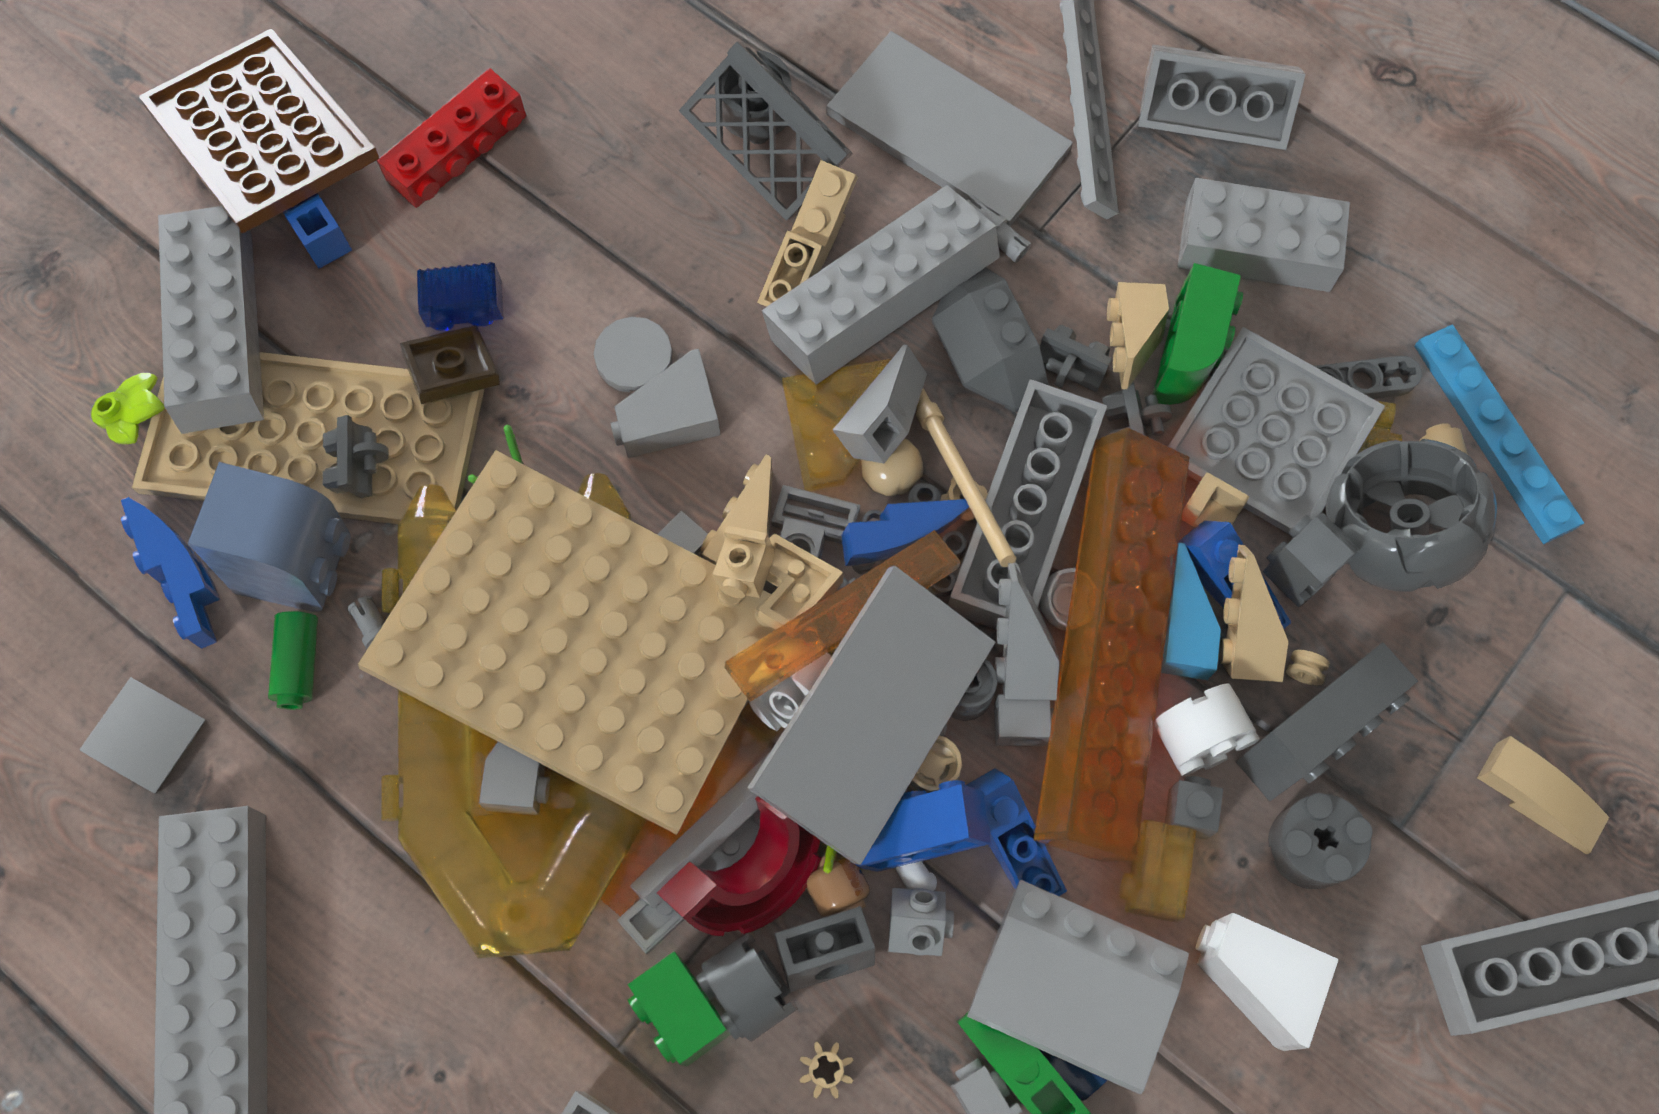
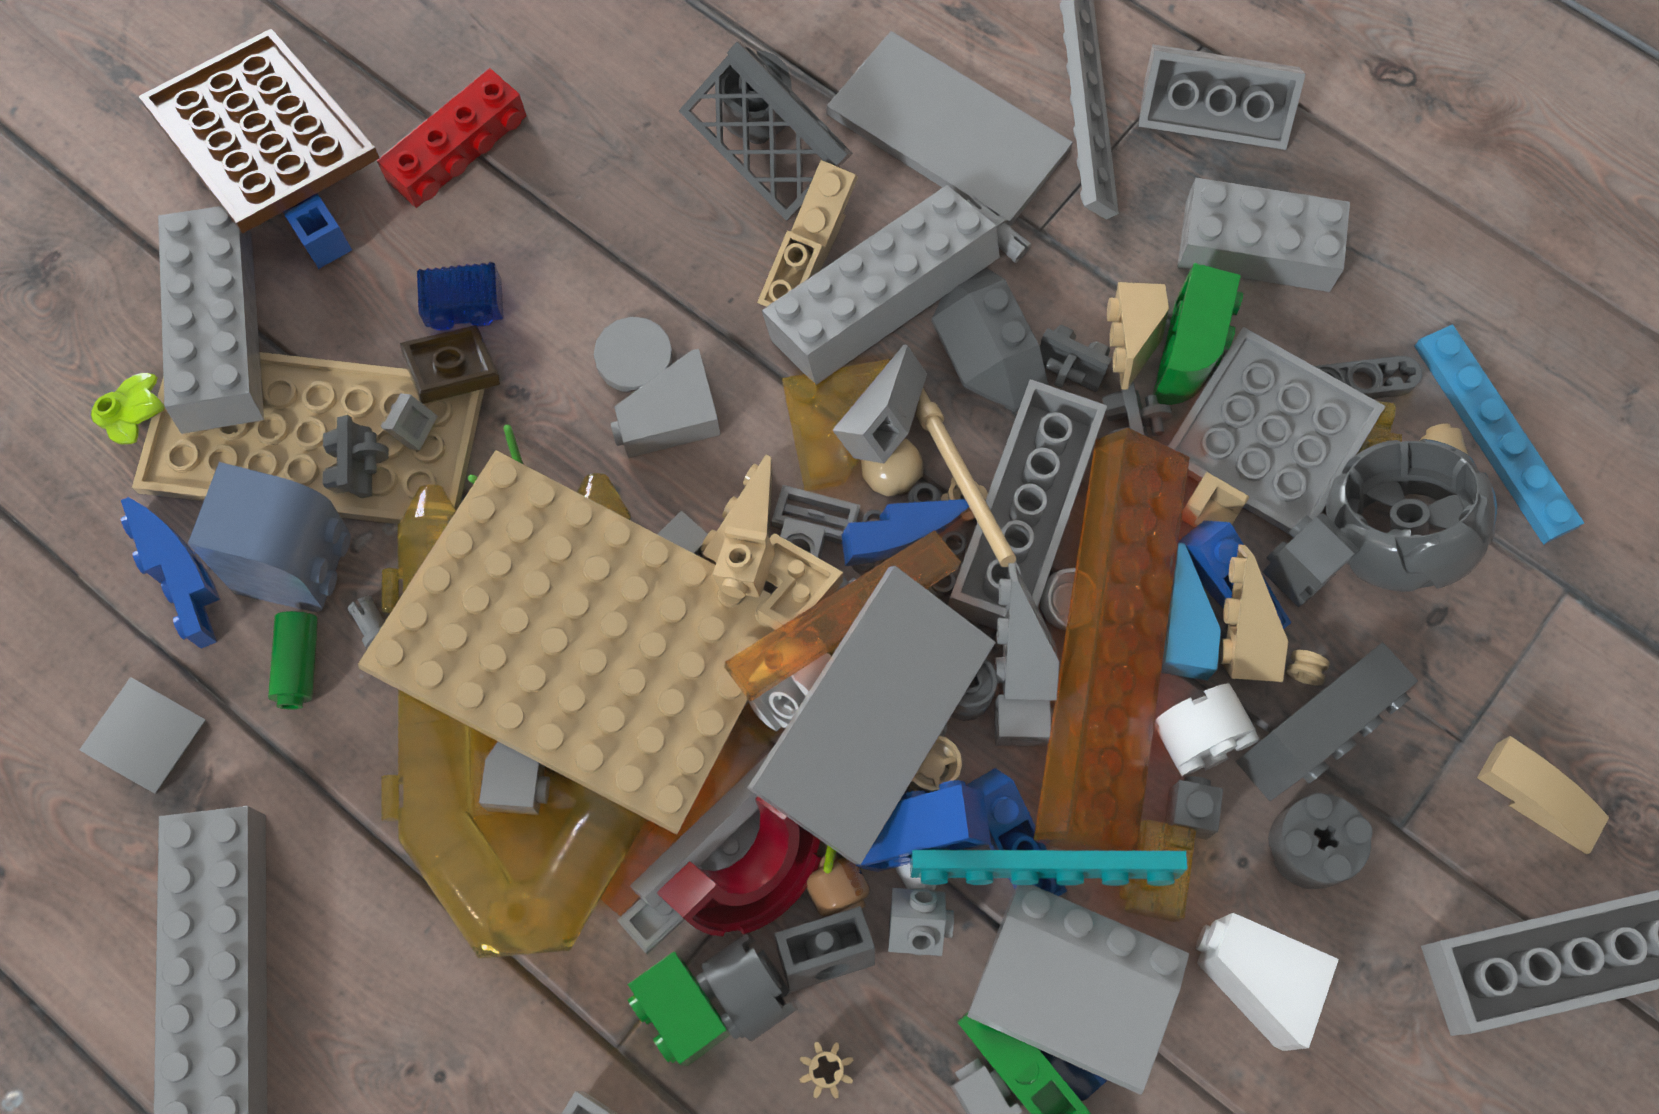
(409, 421): none -> light grey tile
(1028, 866): none -> teal plate

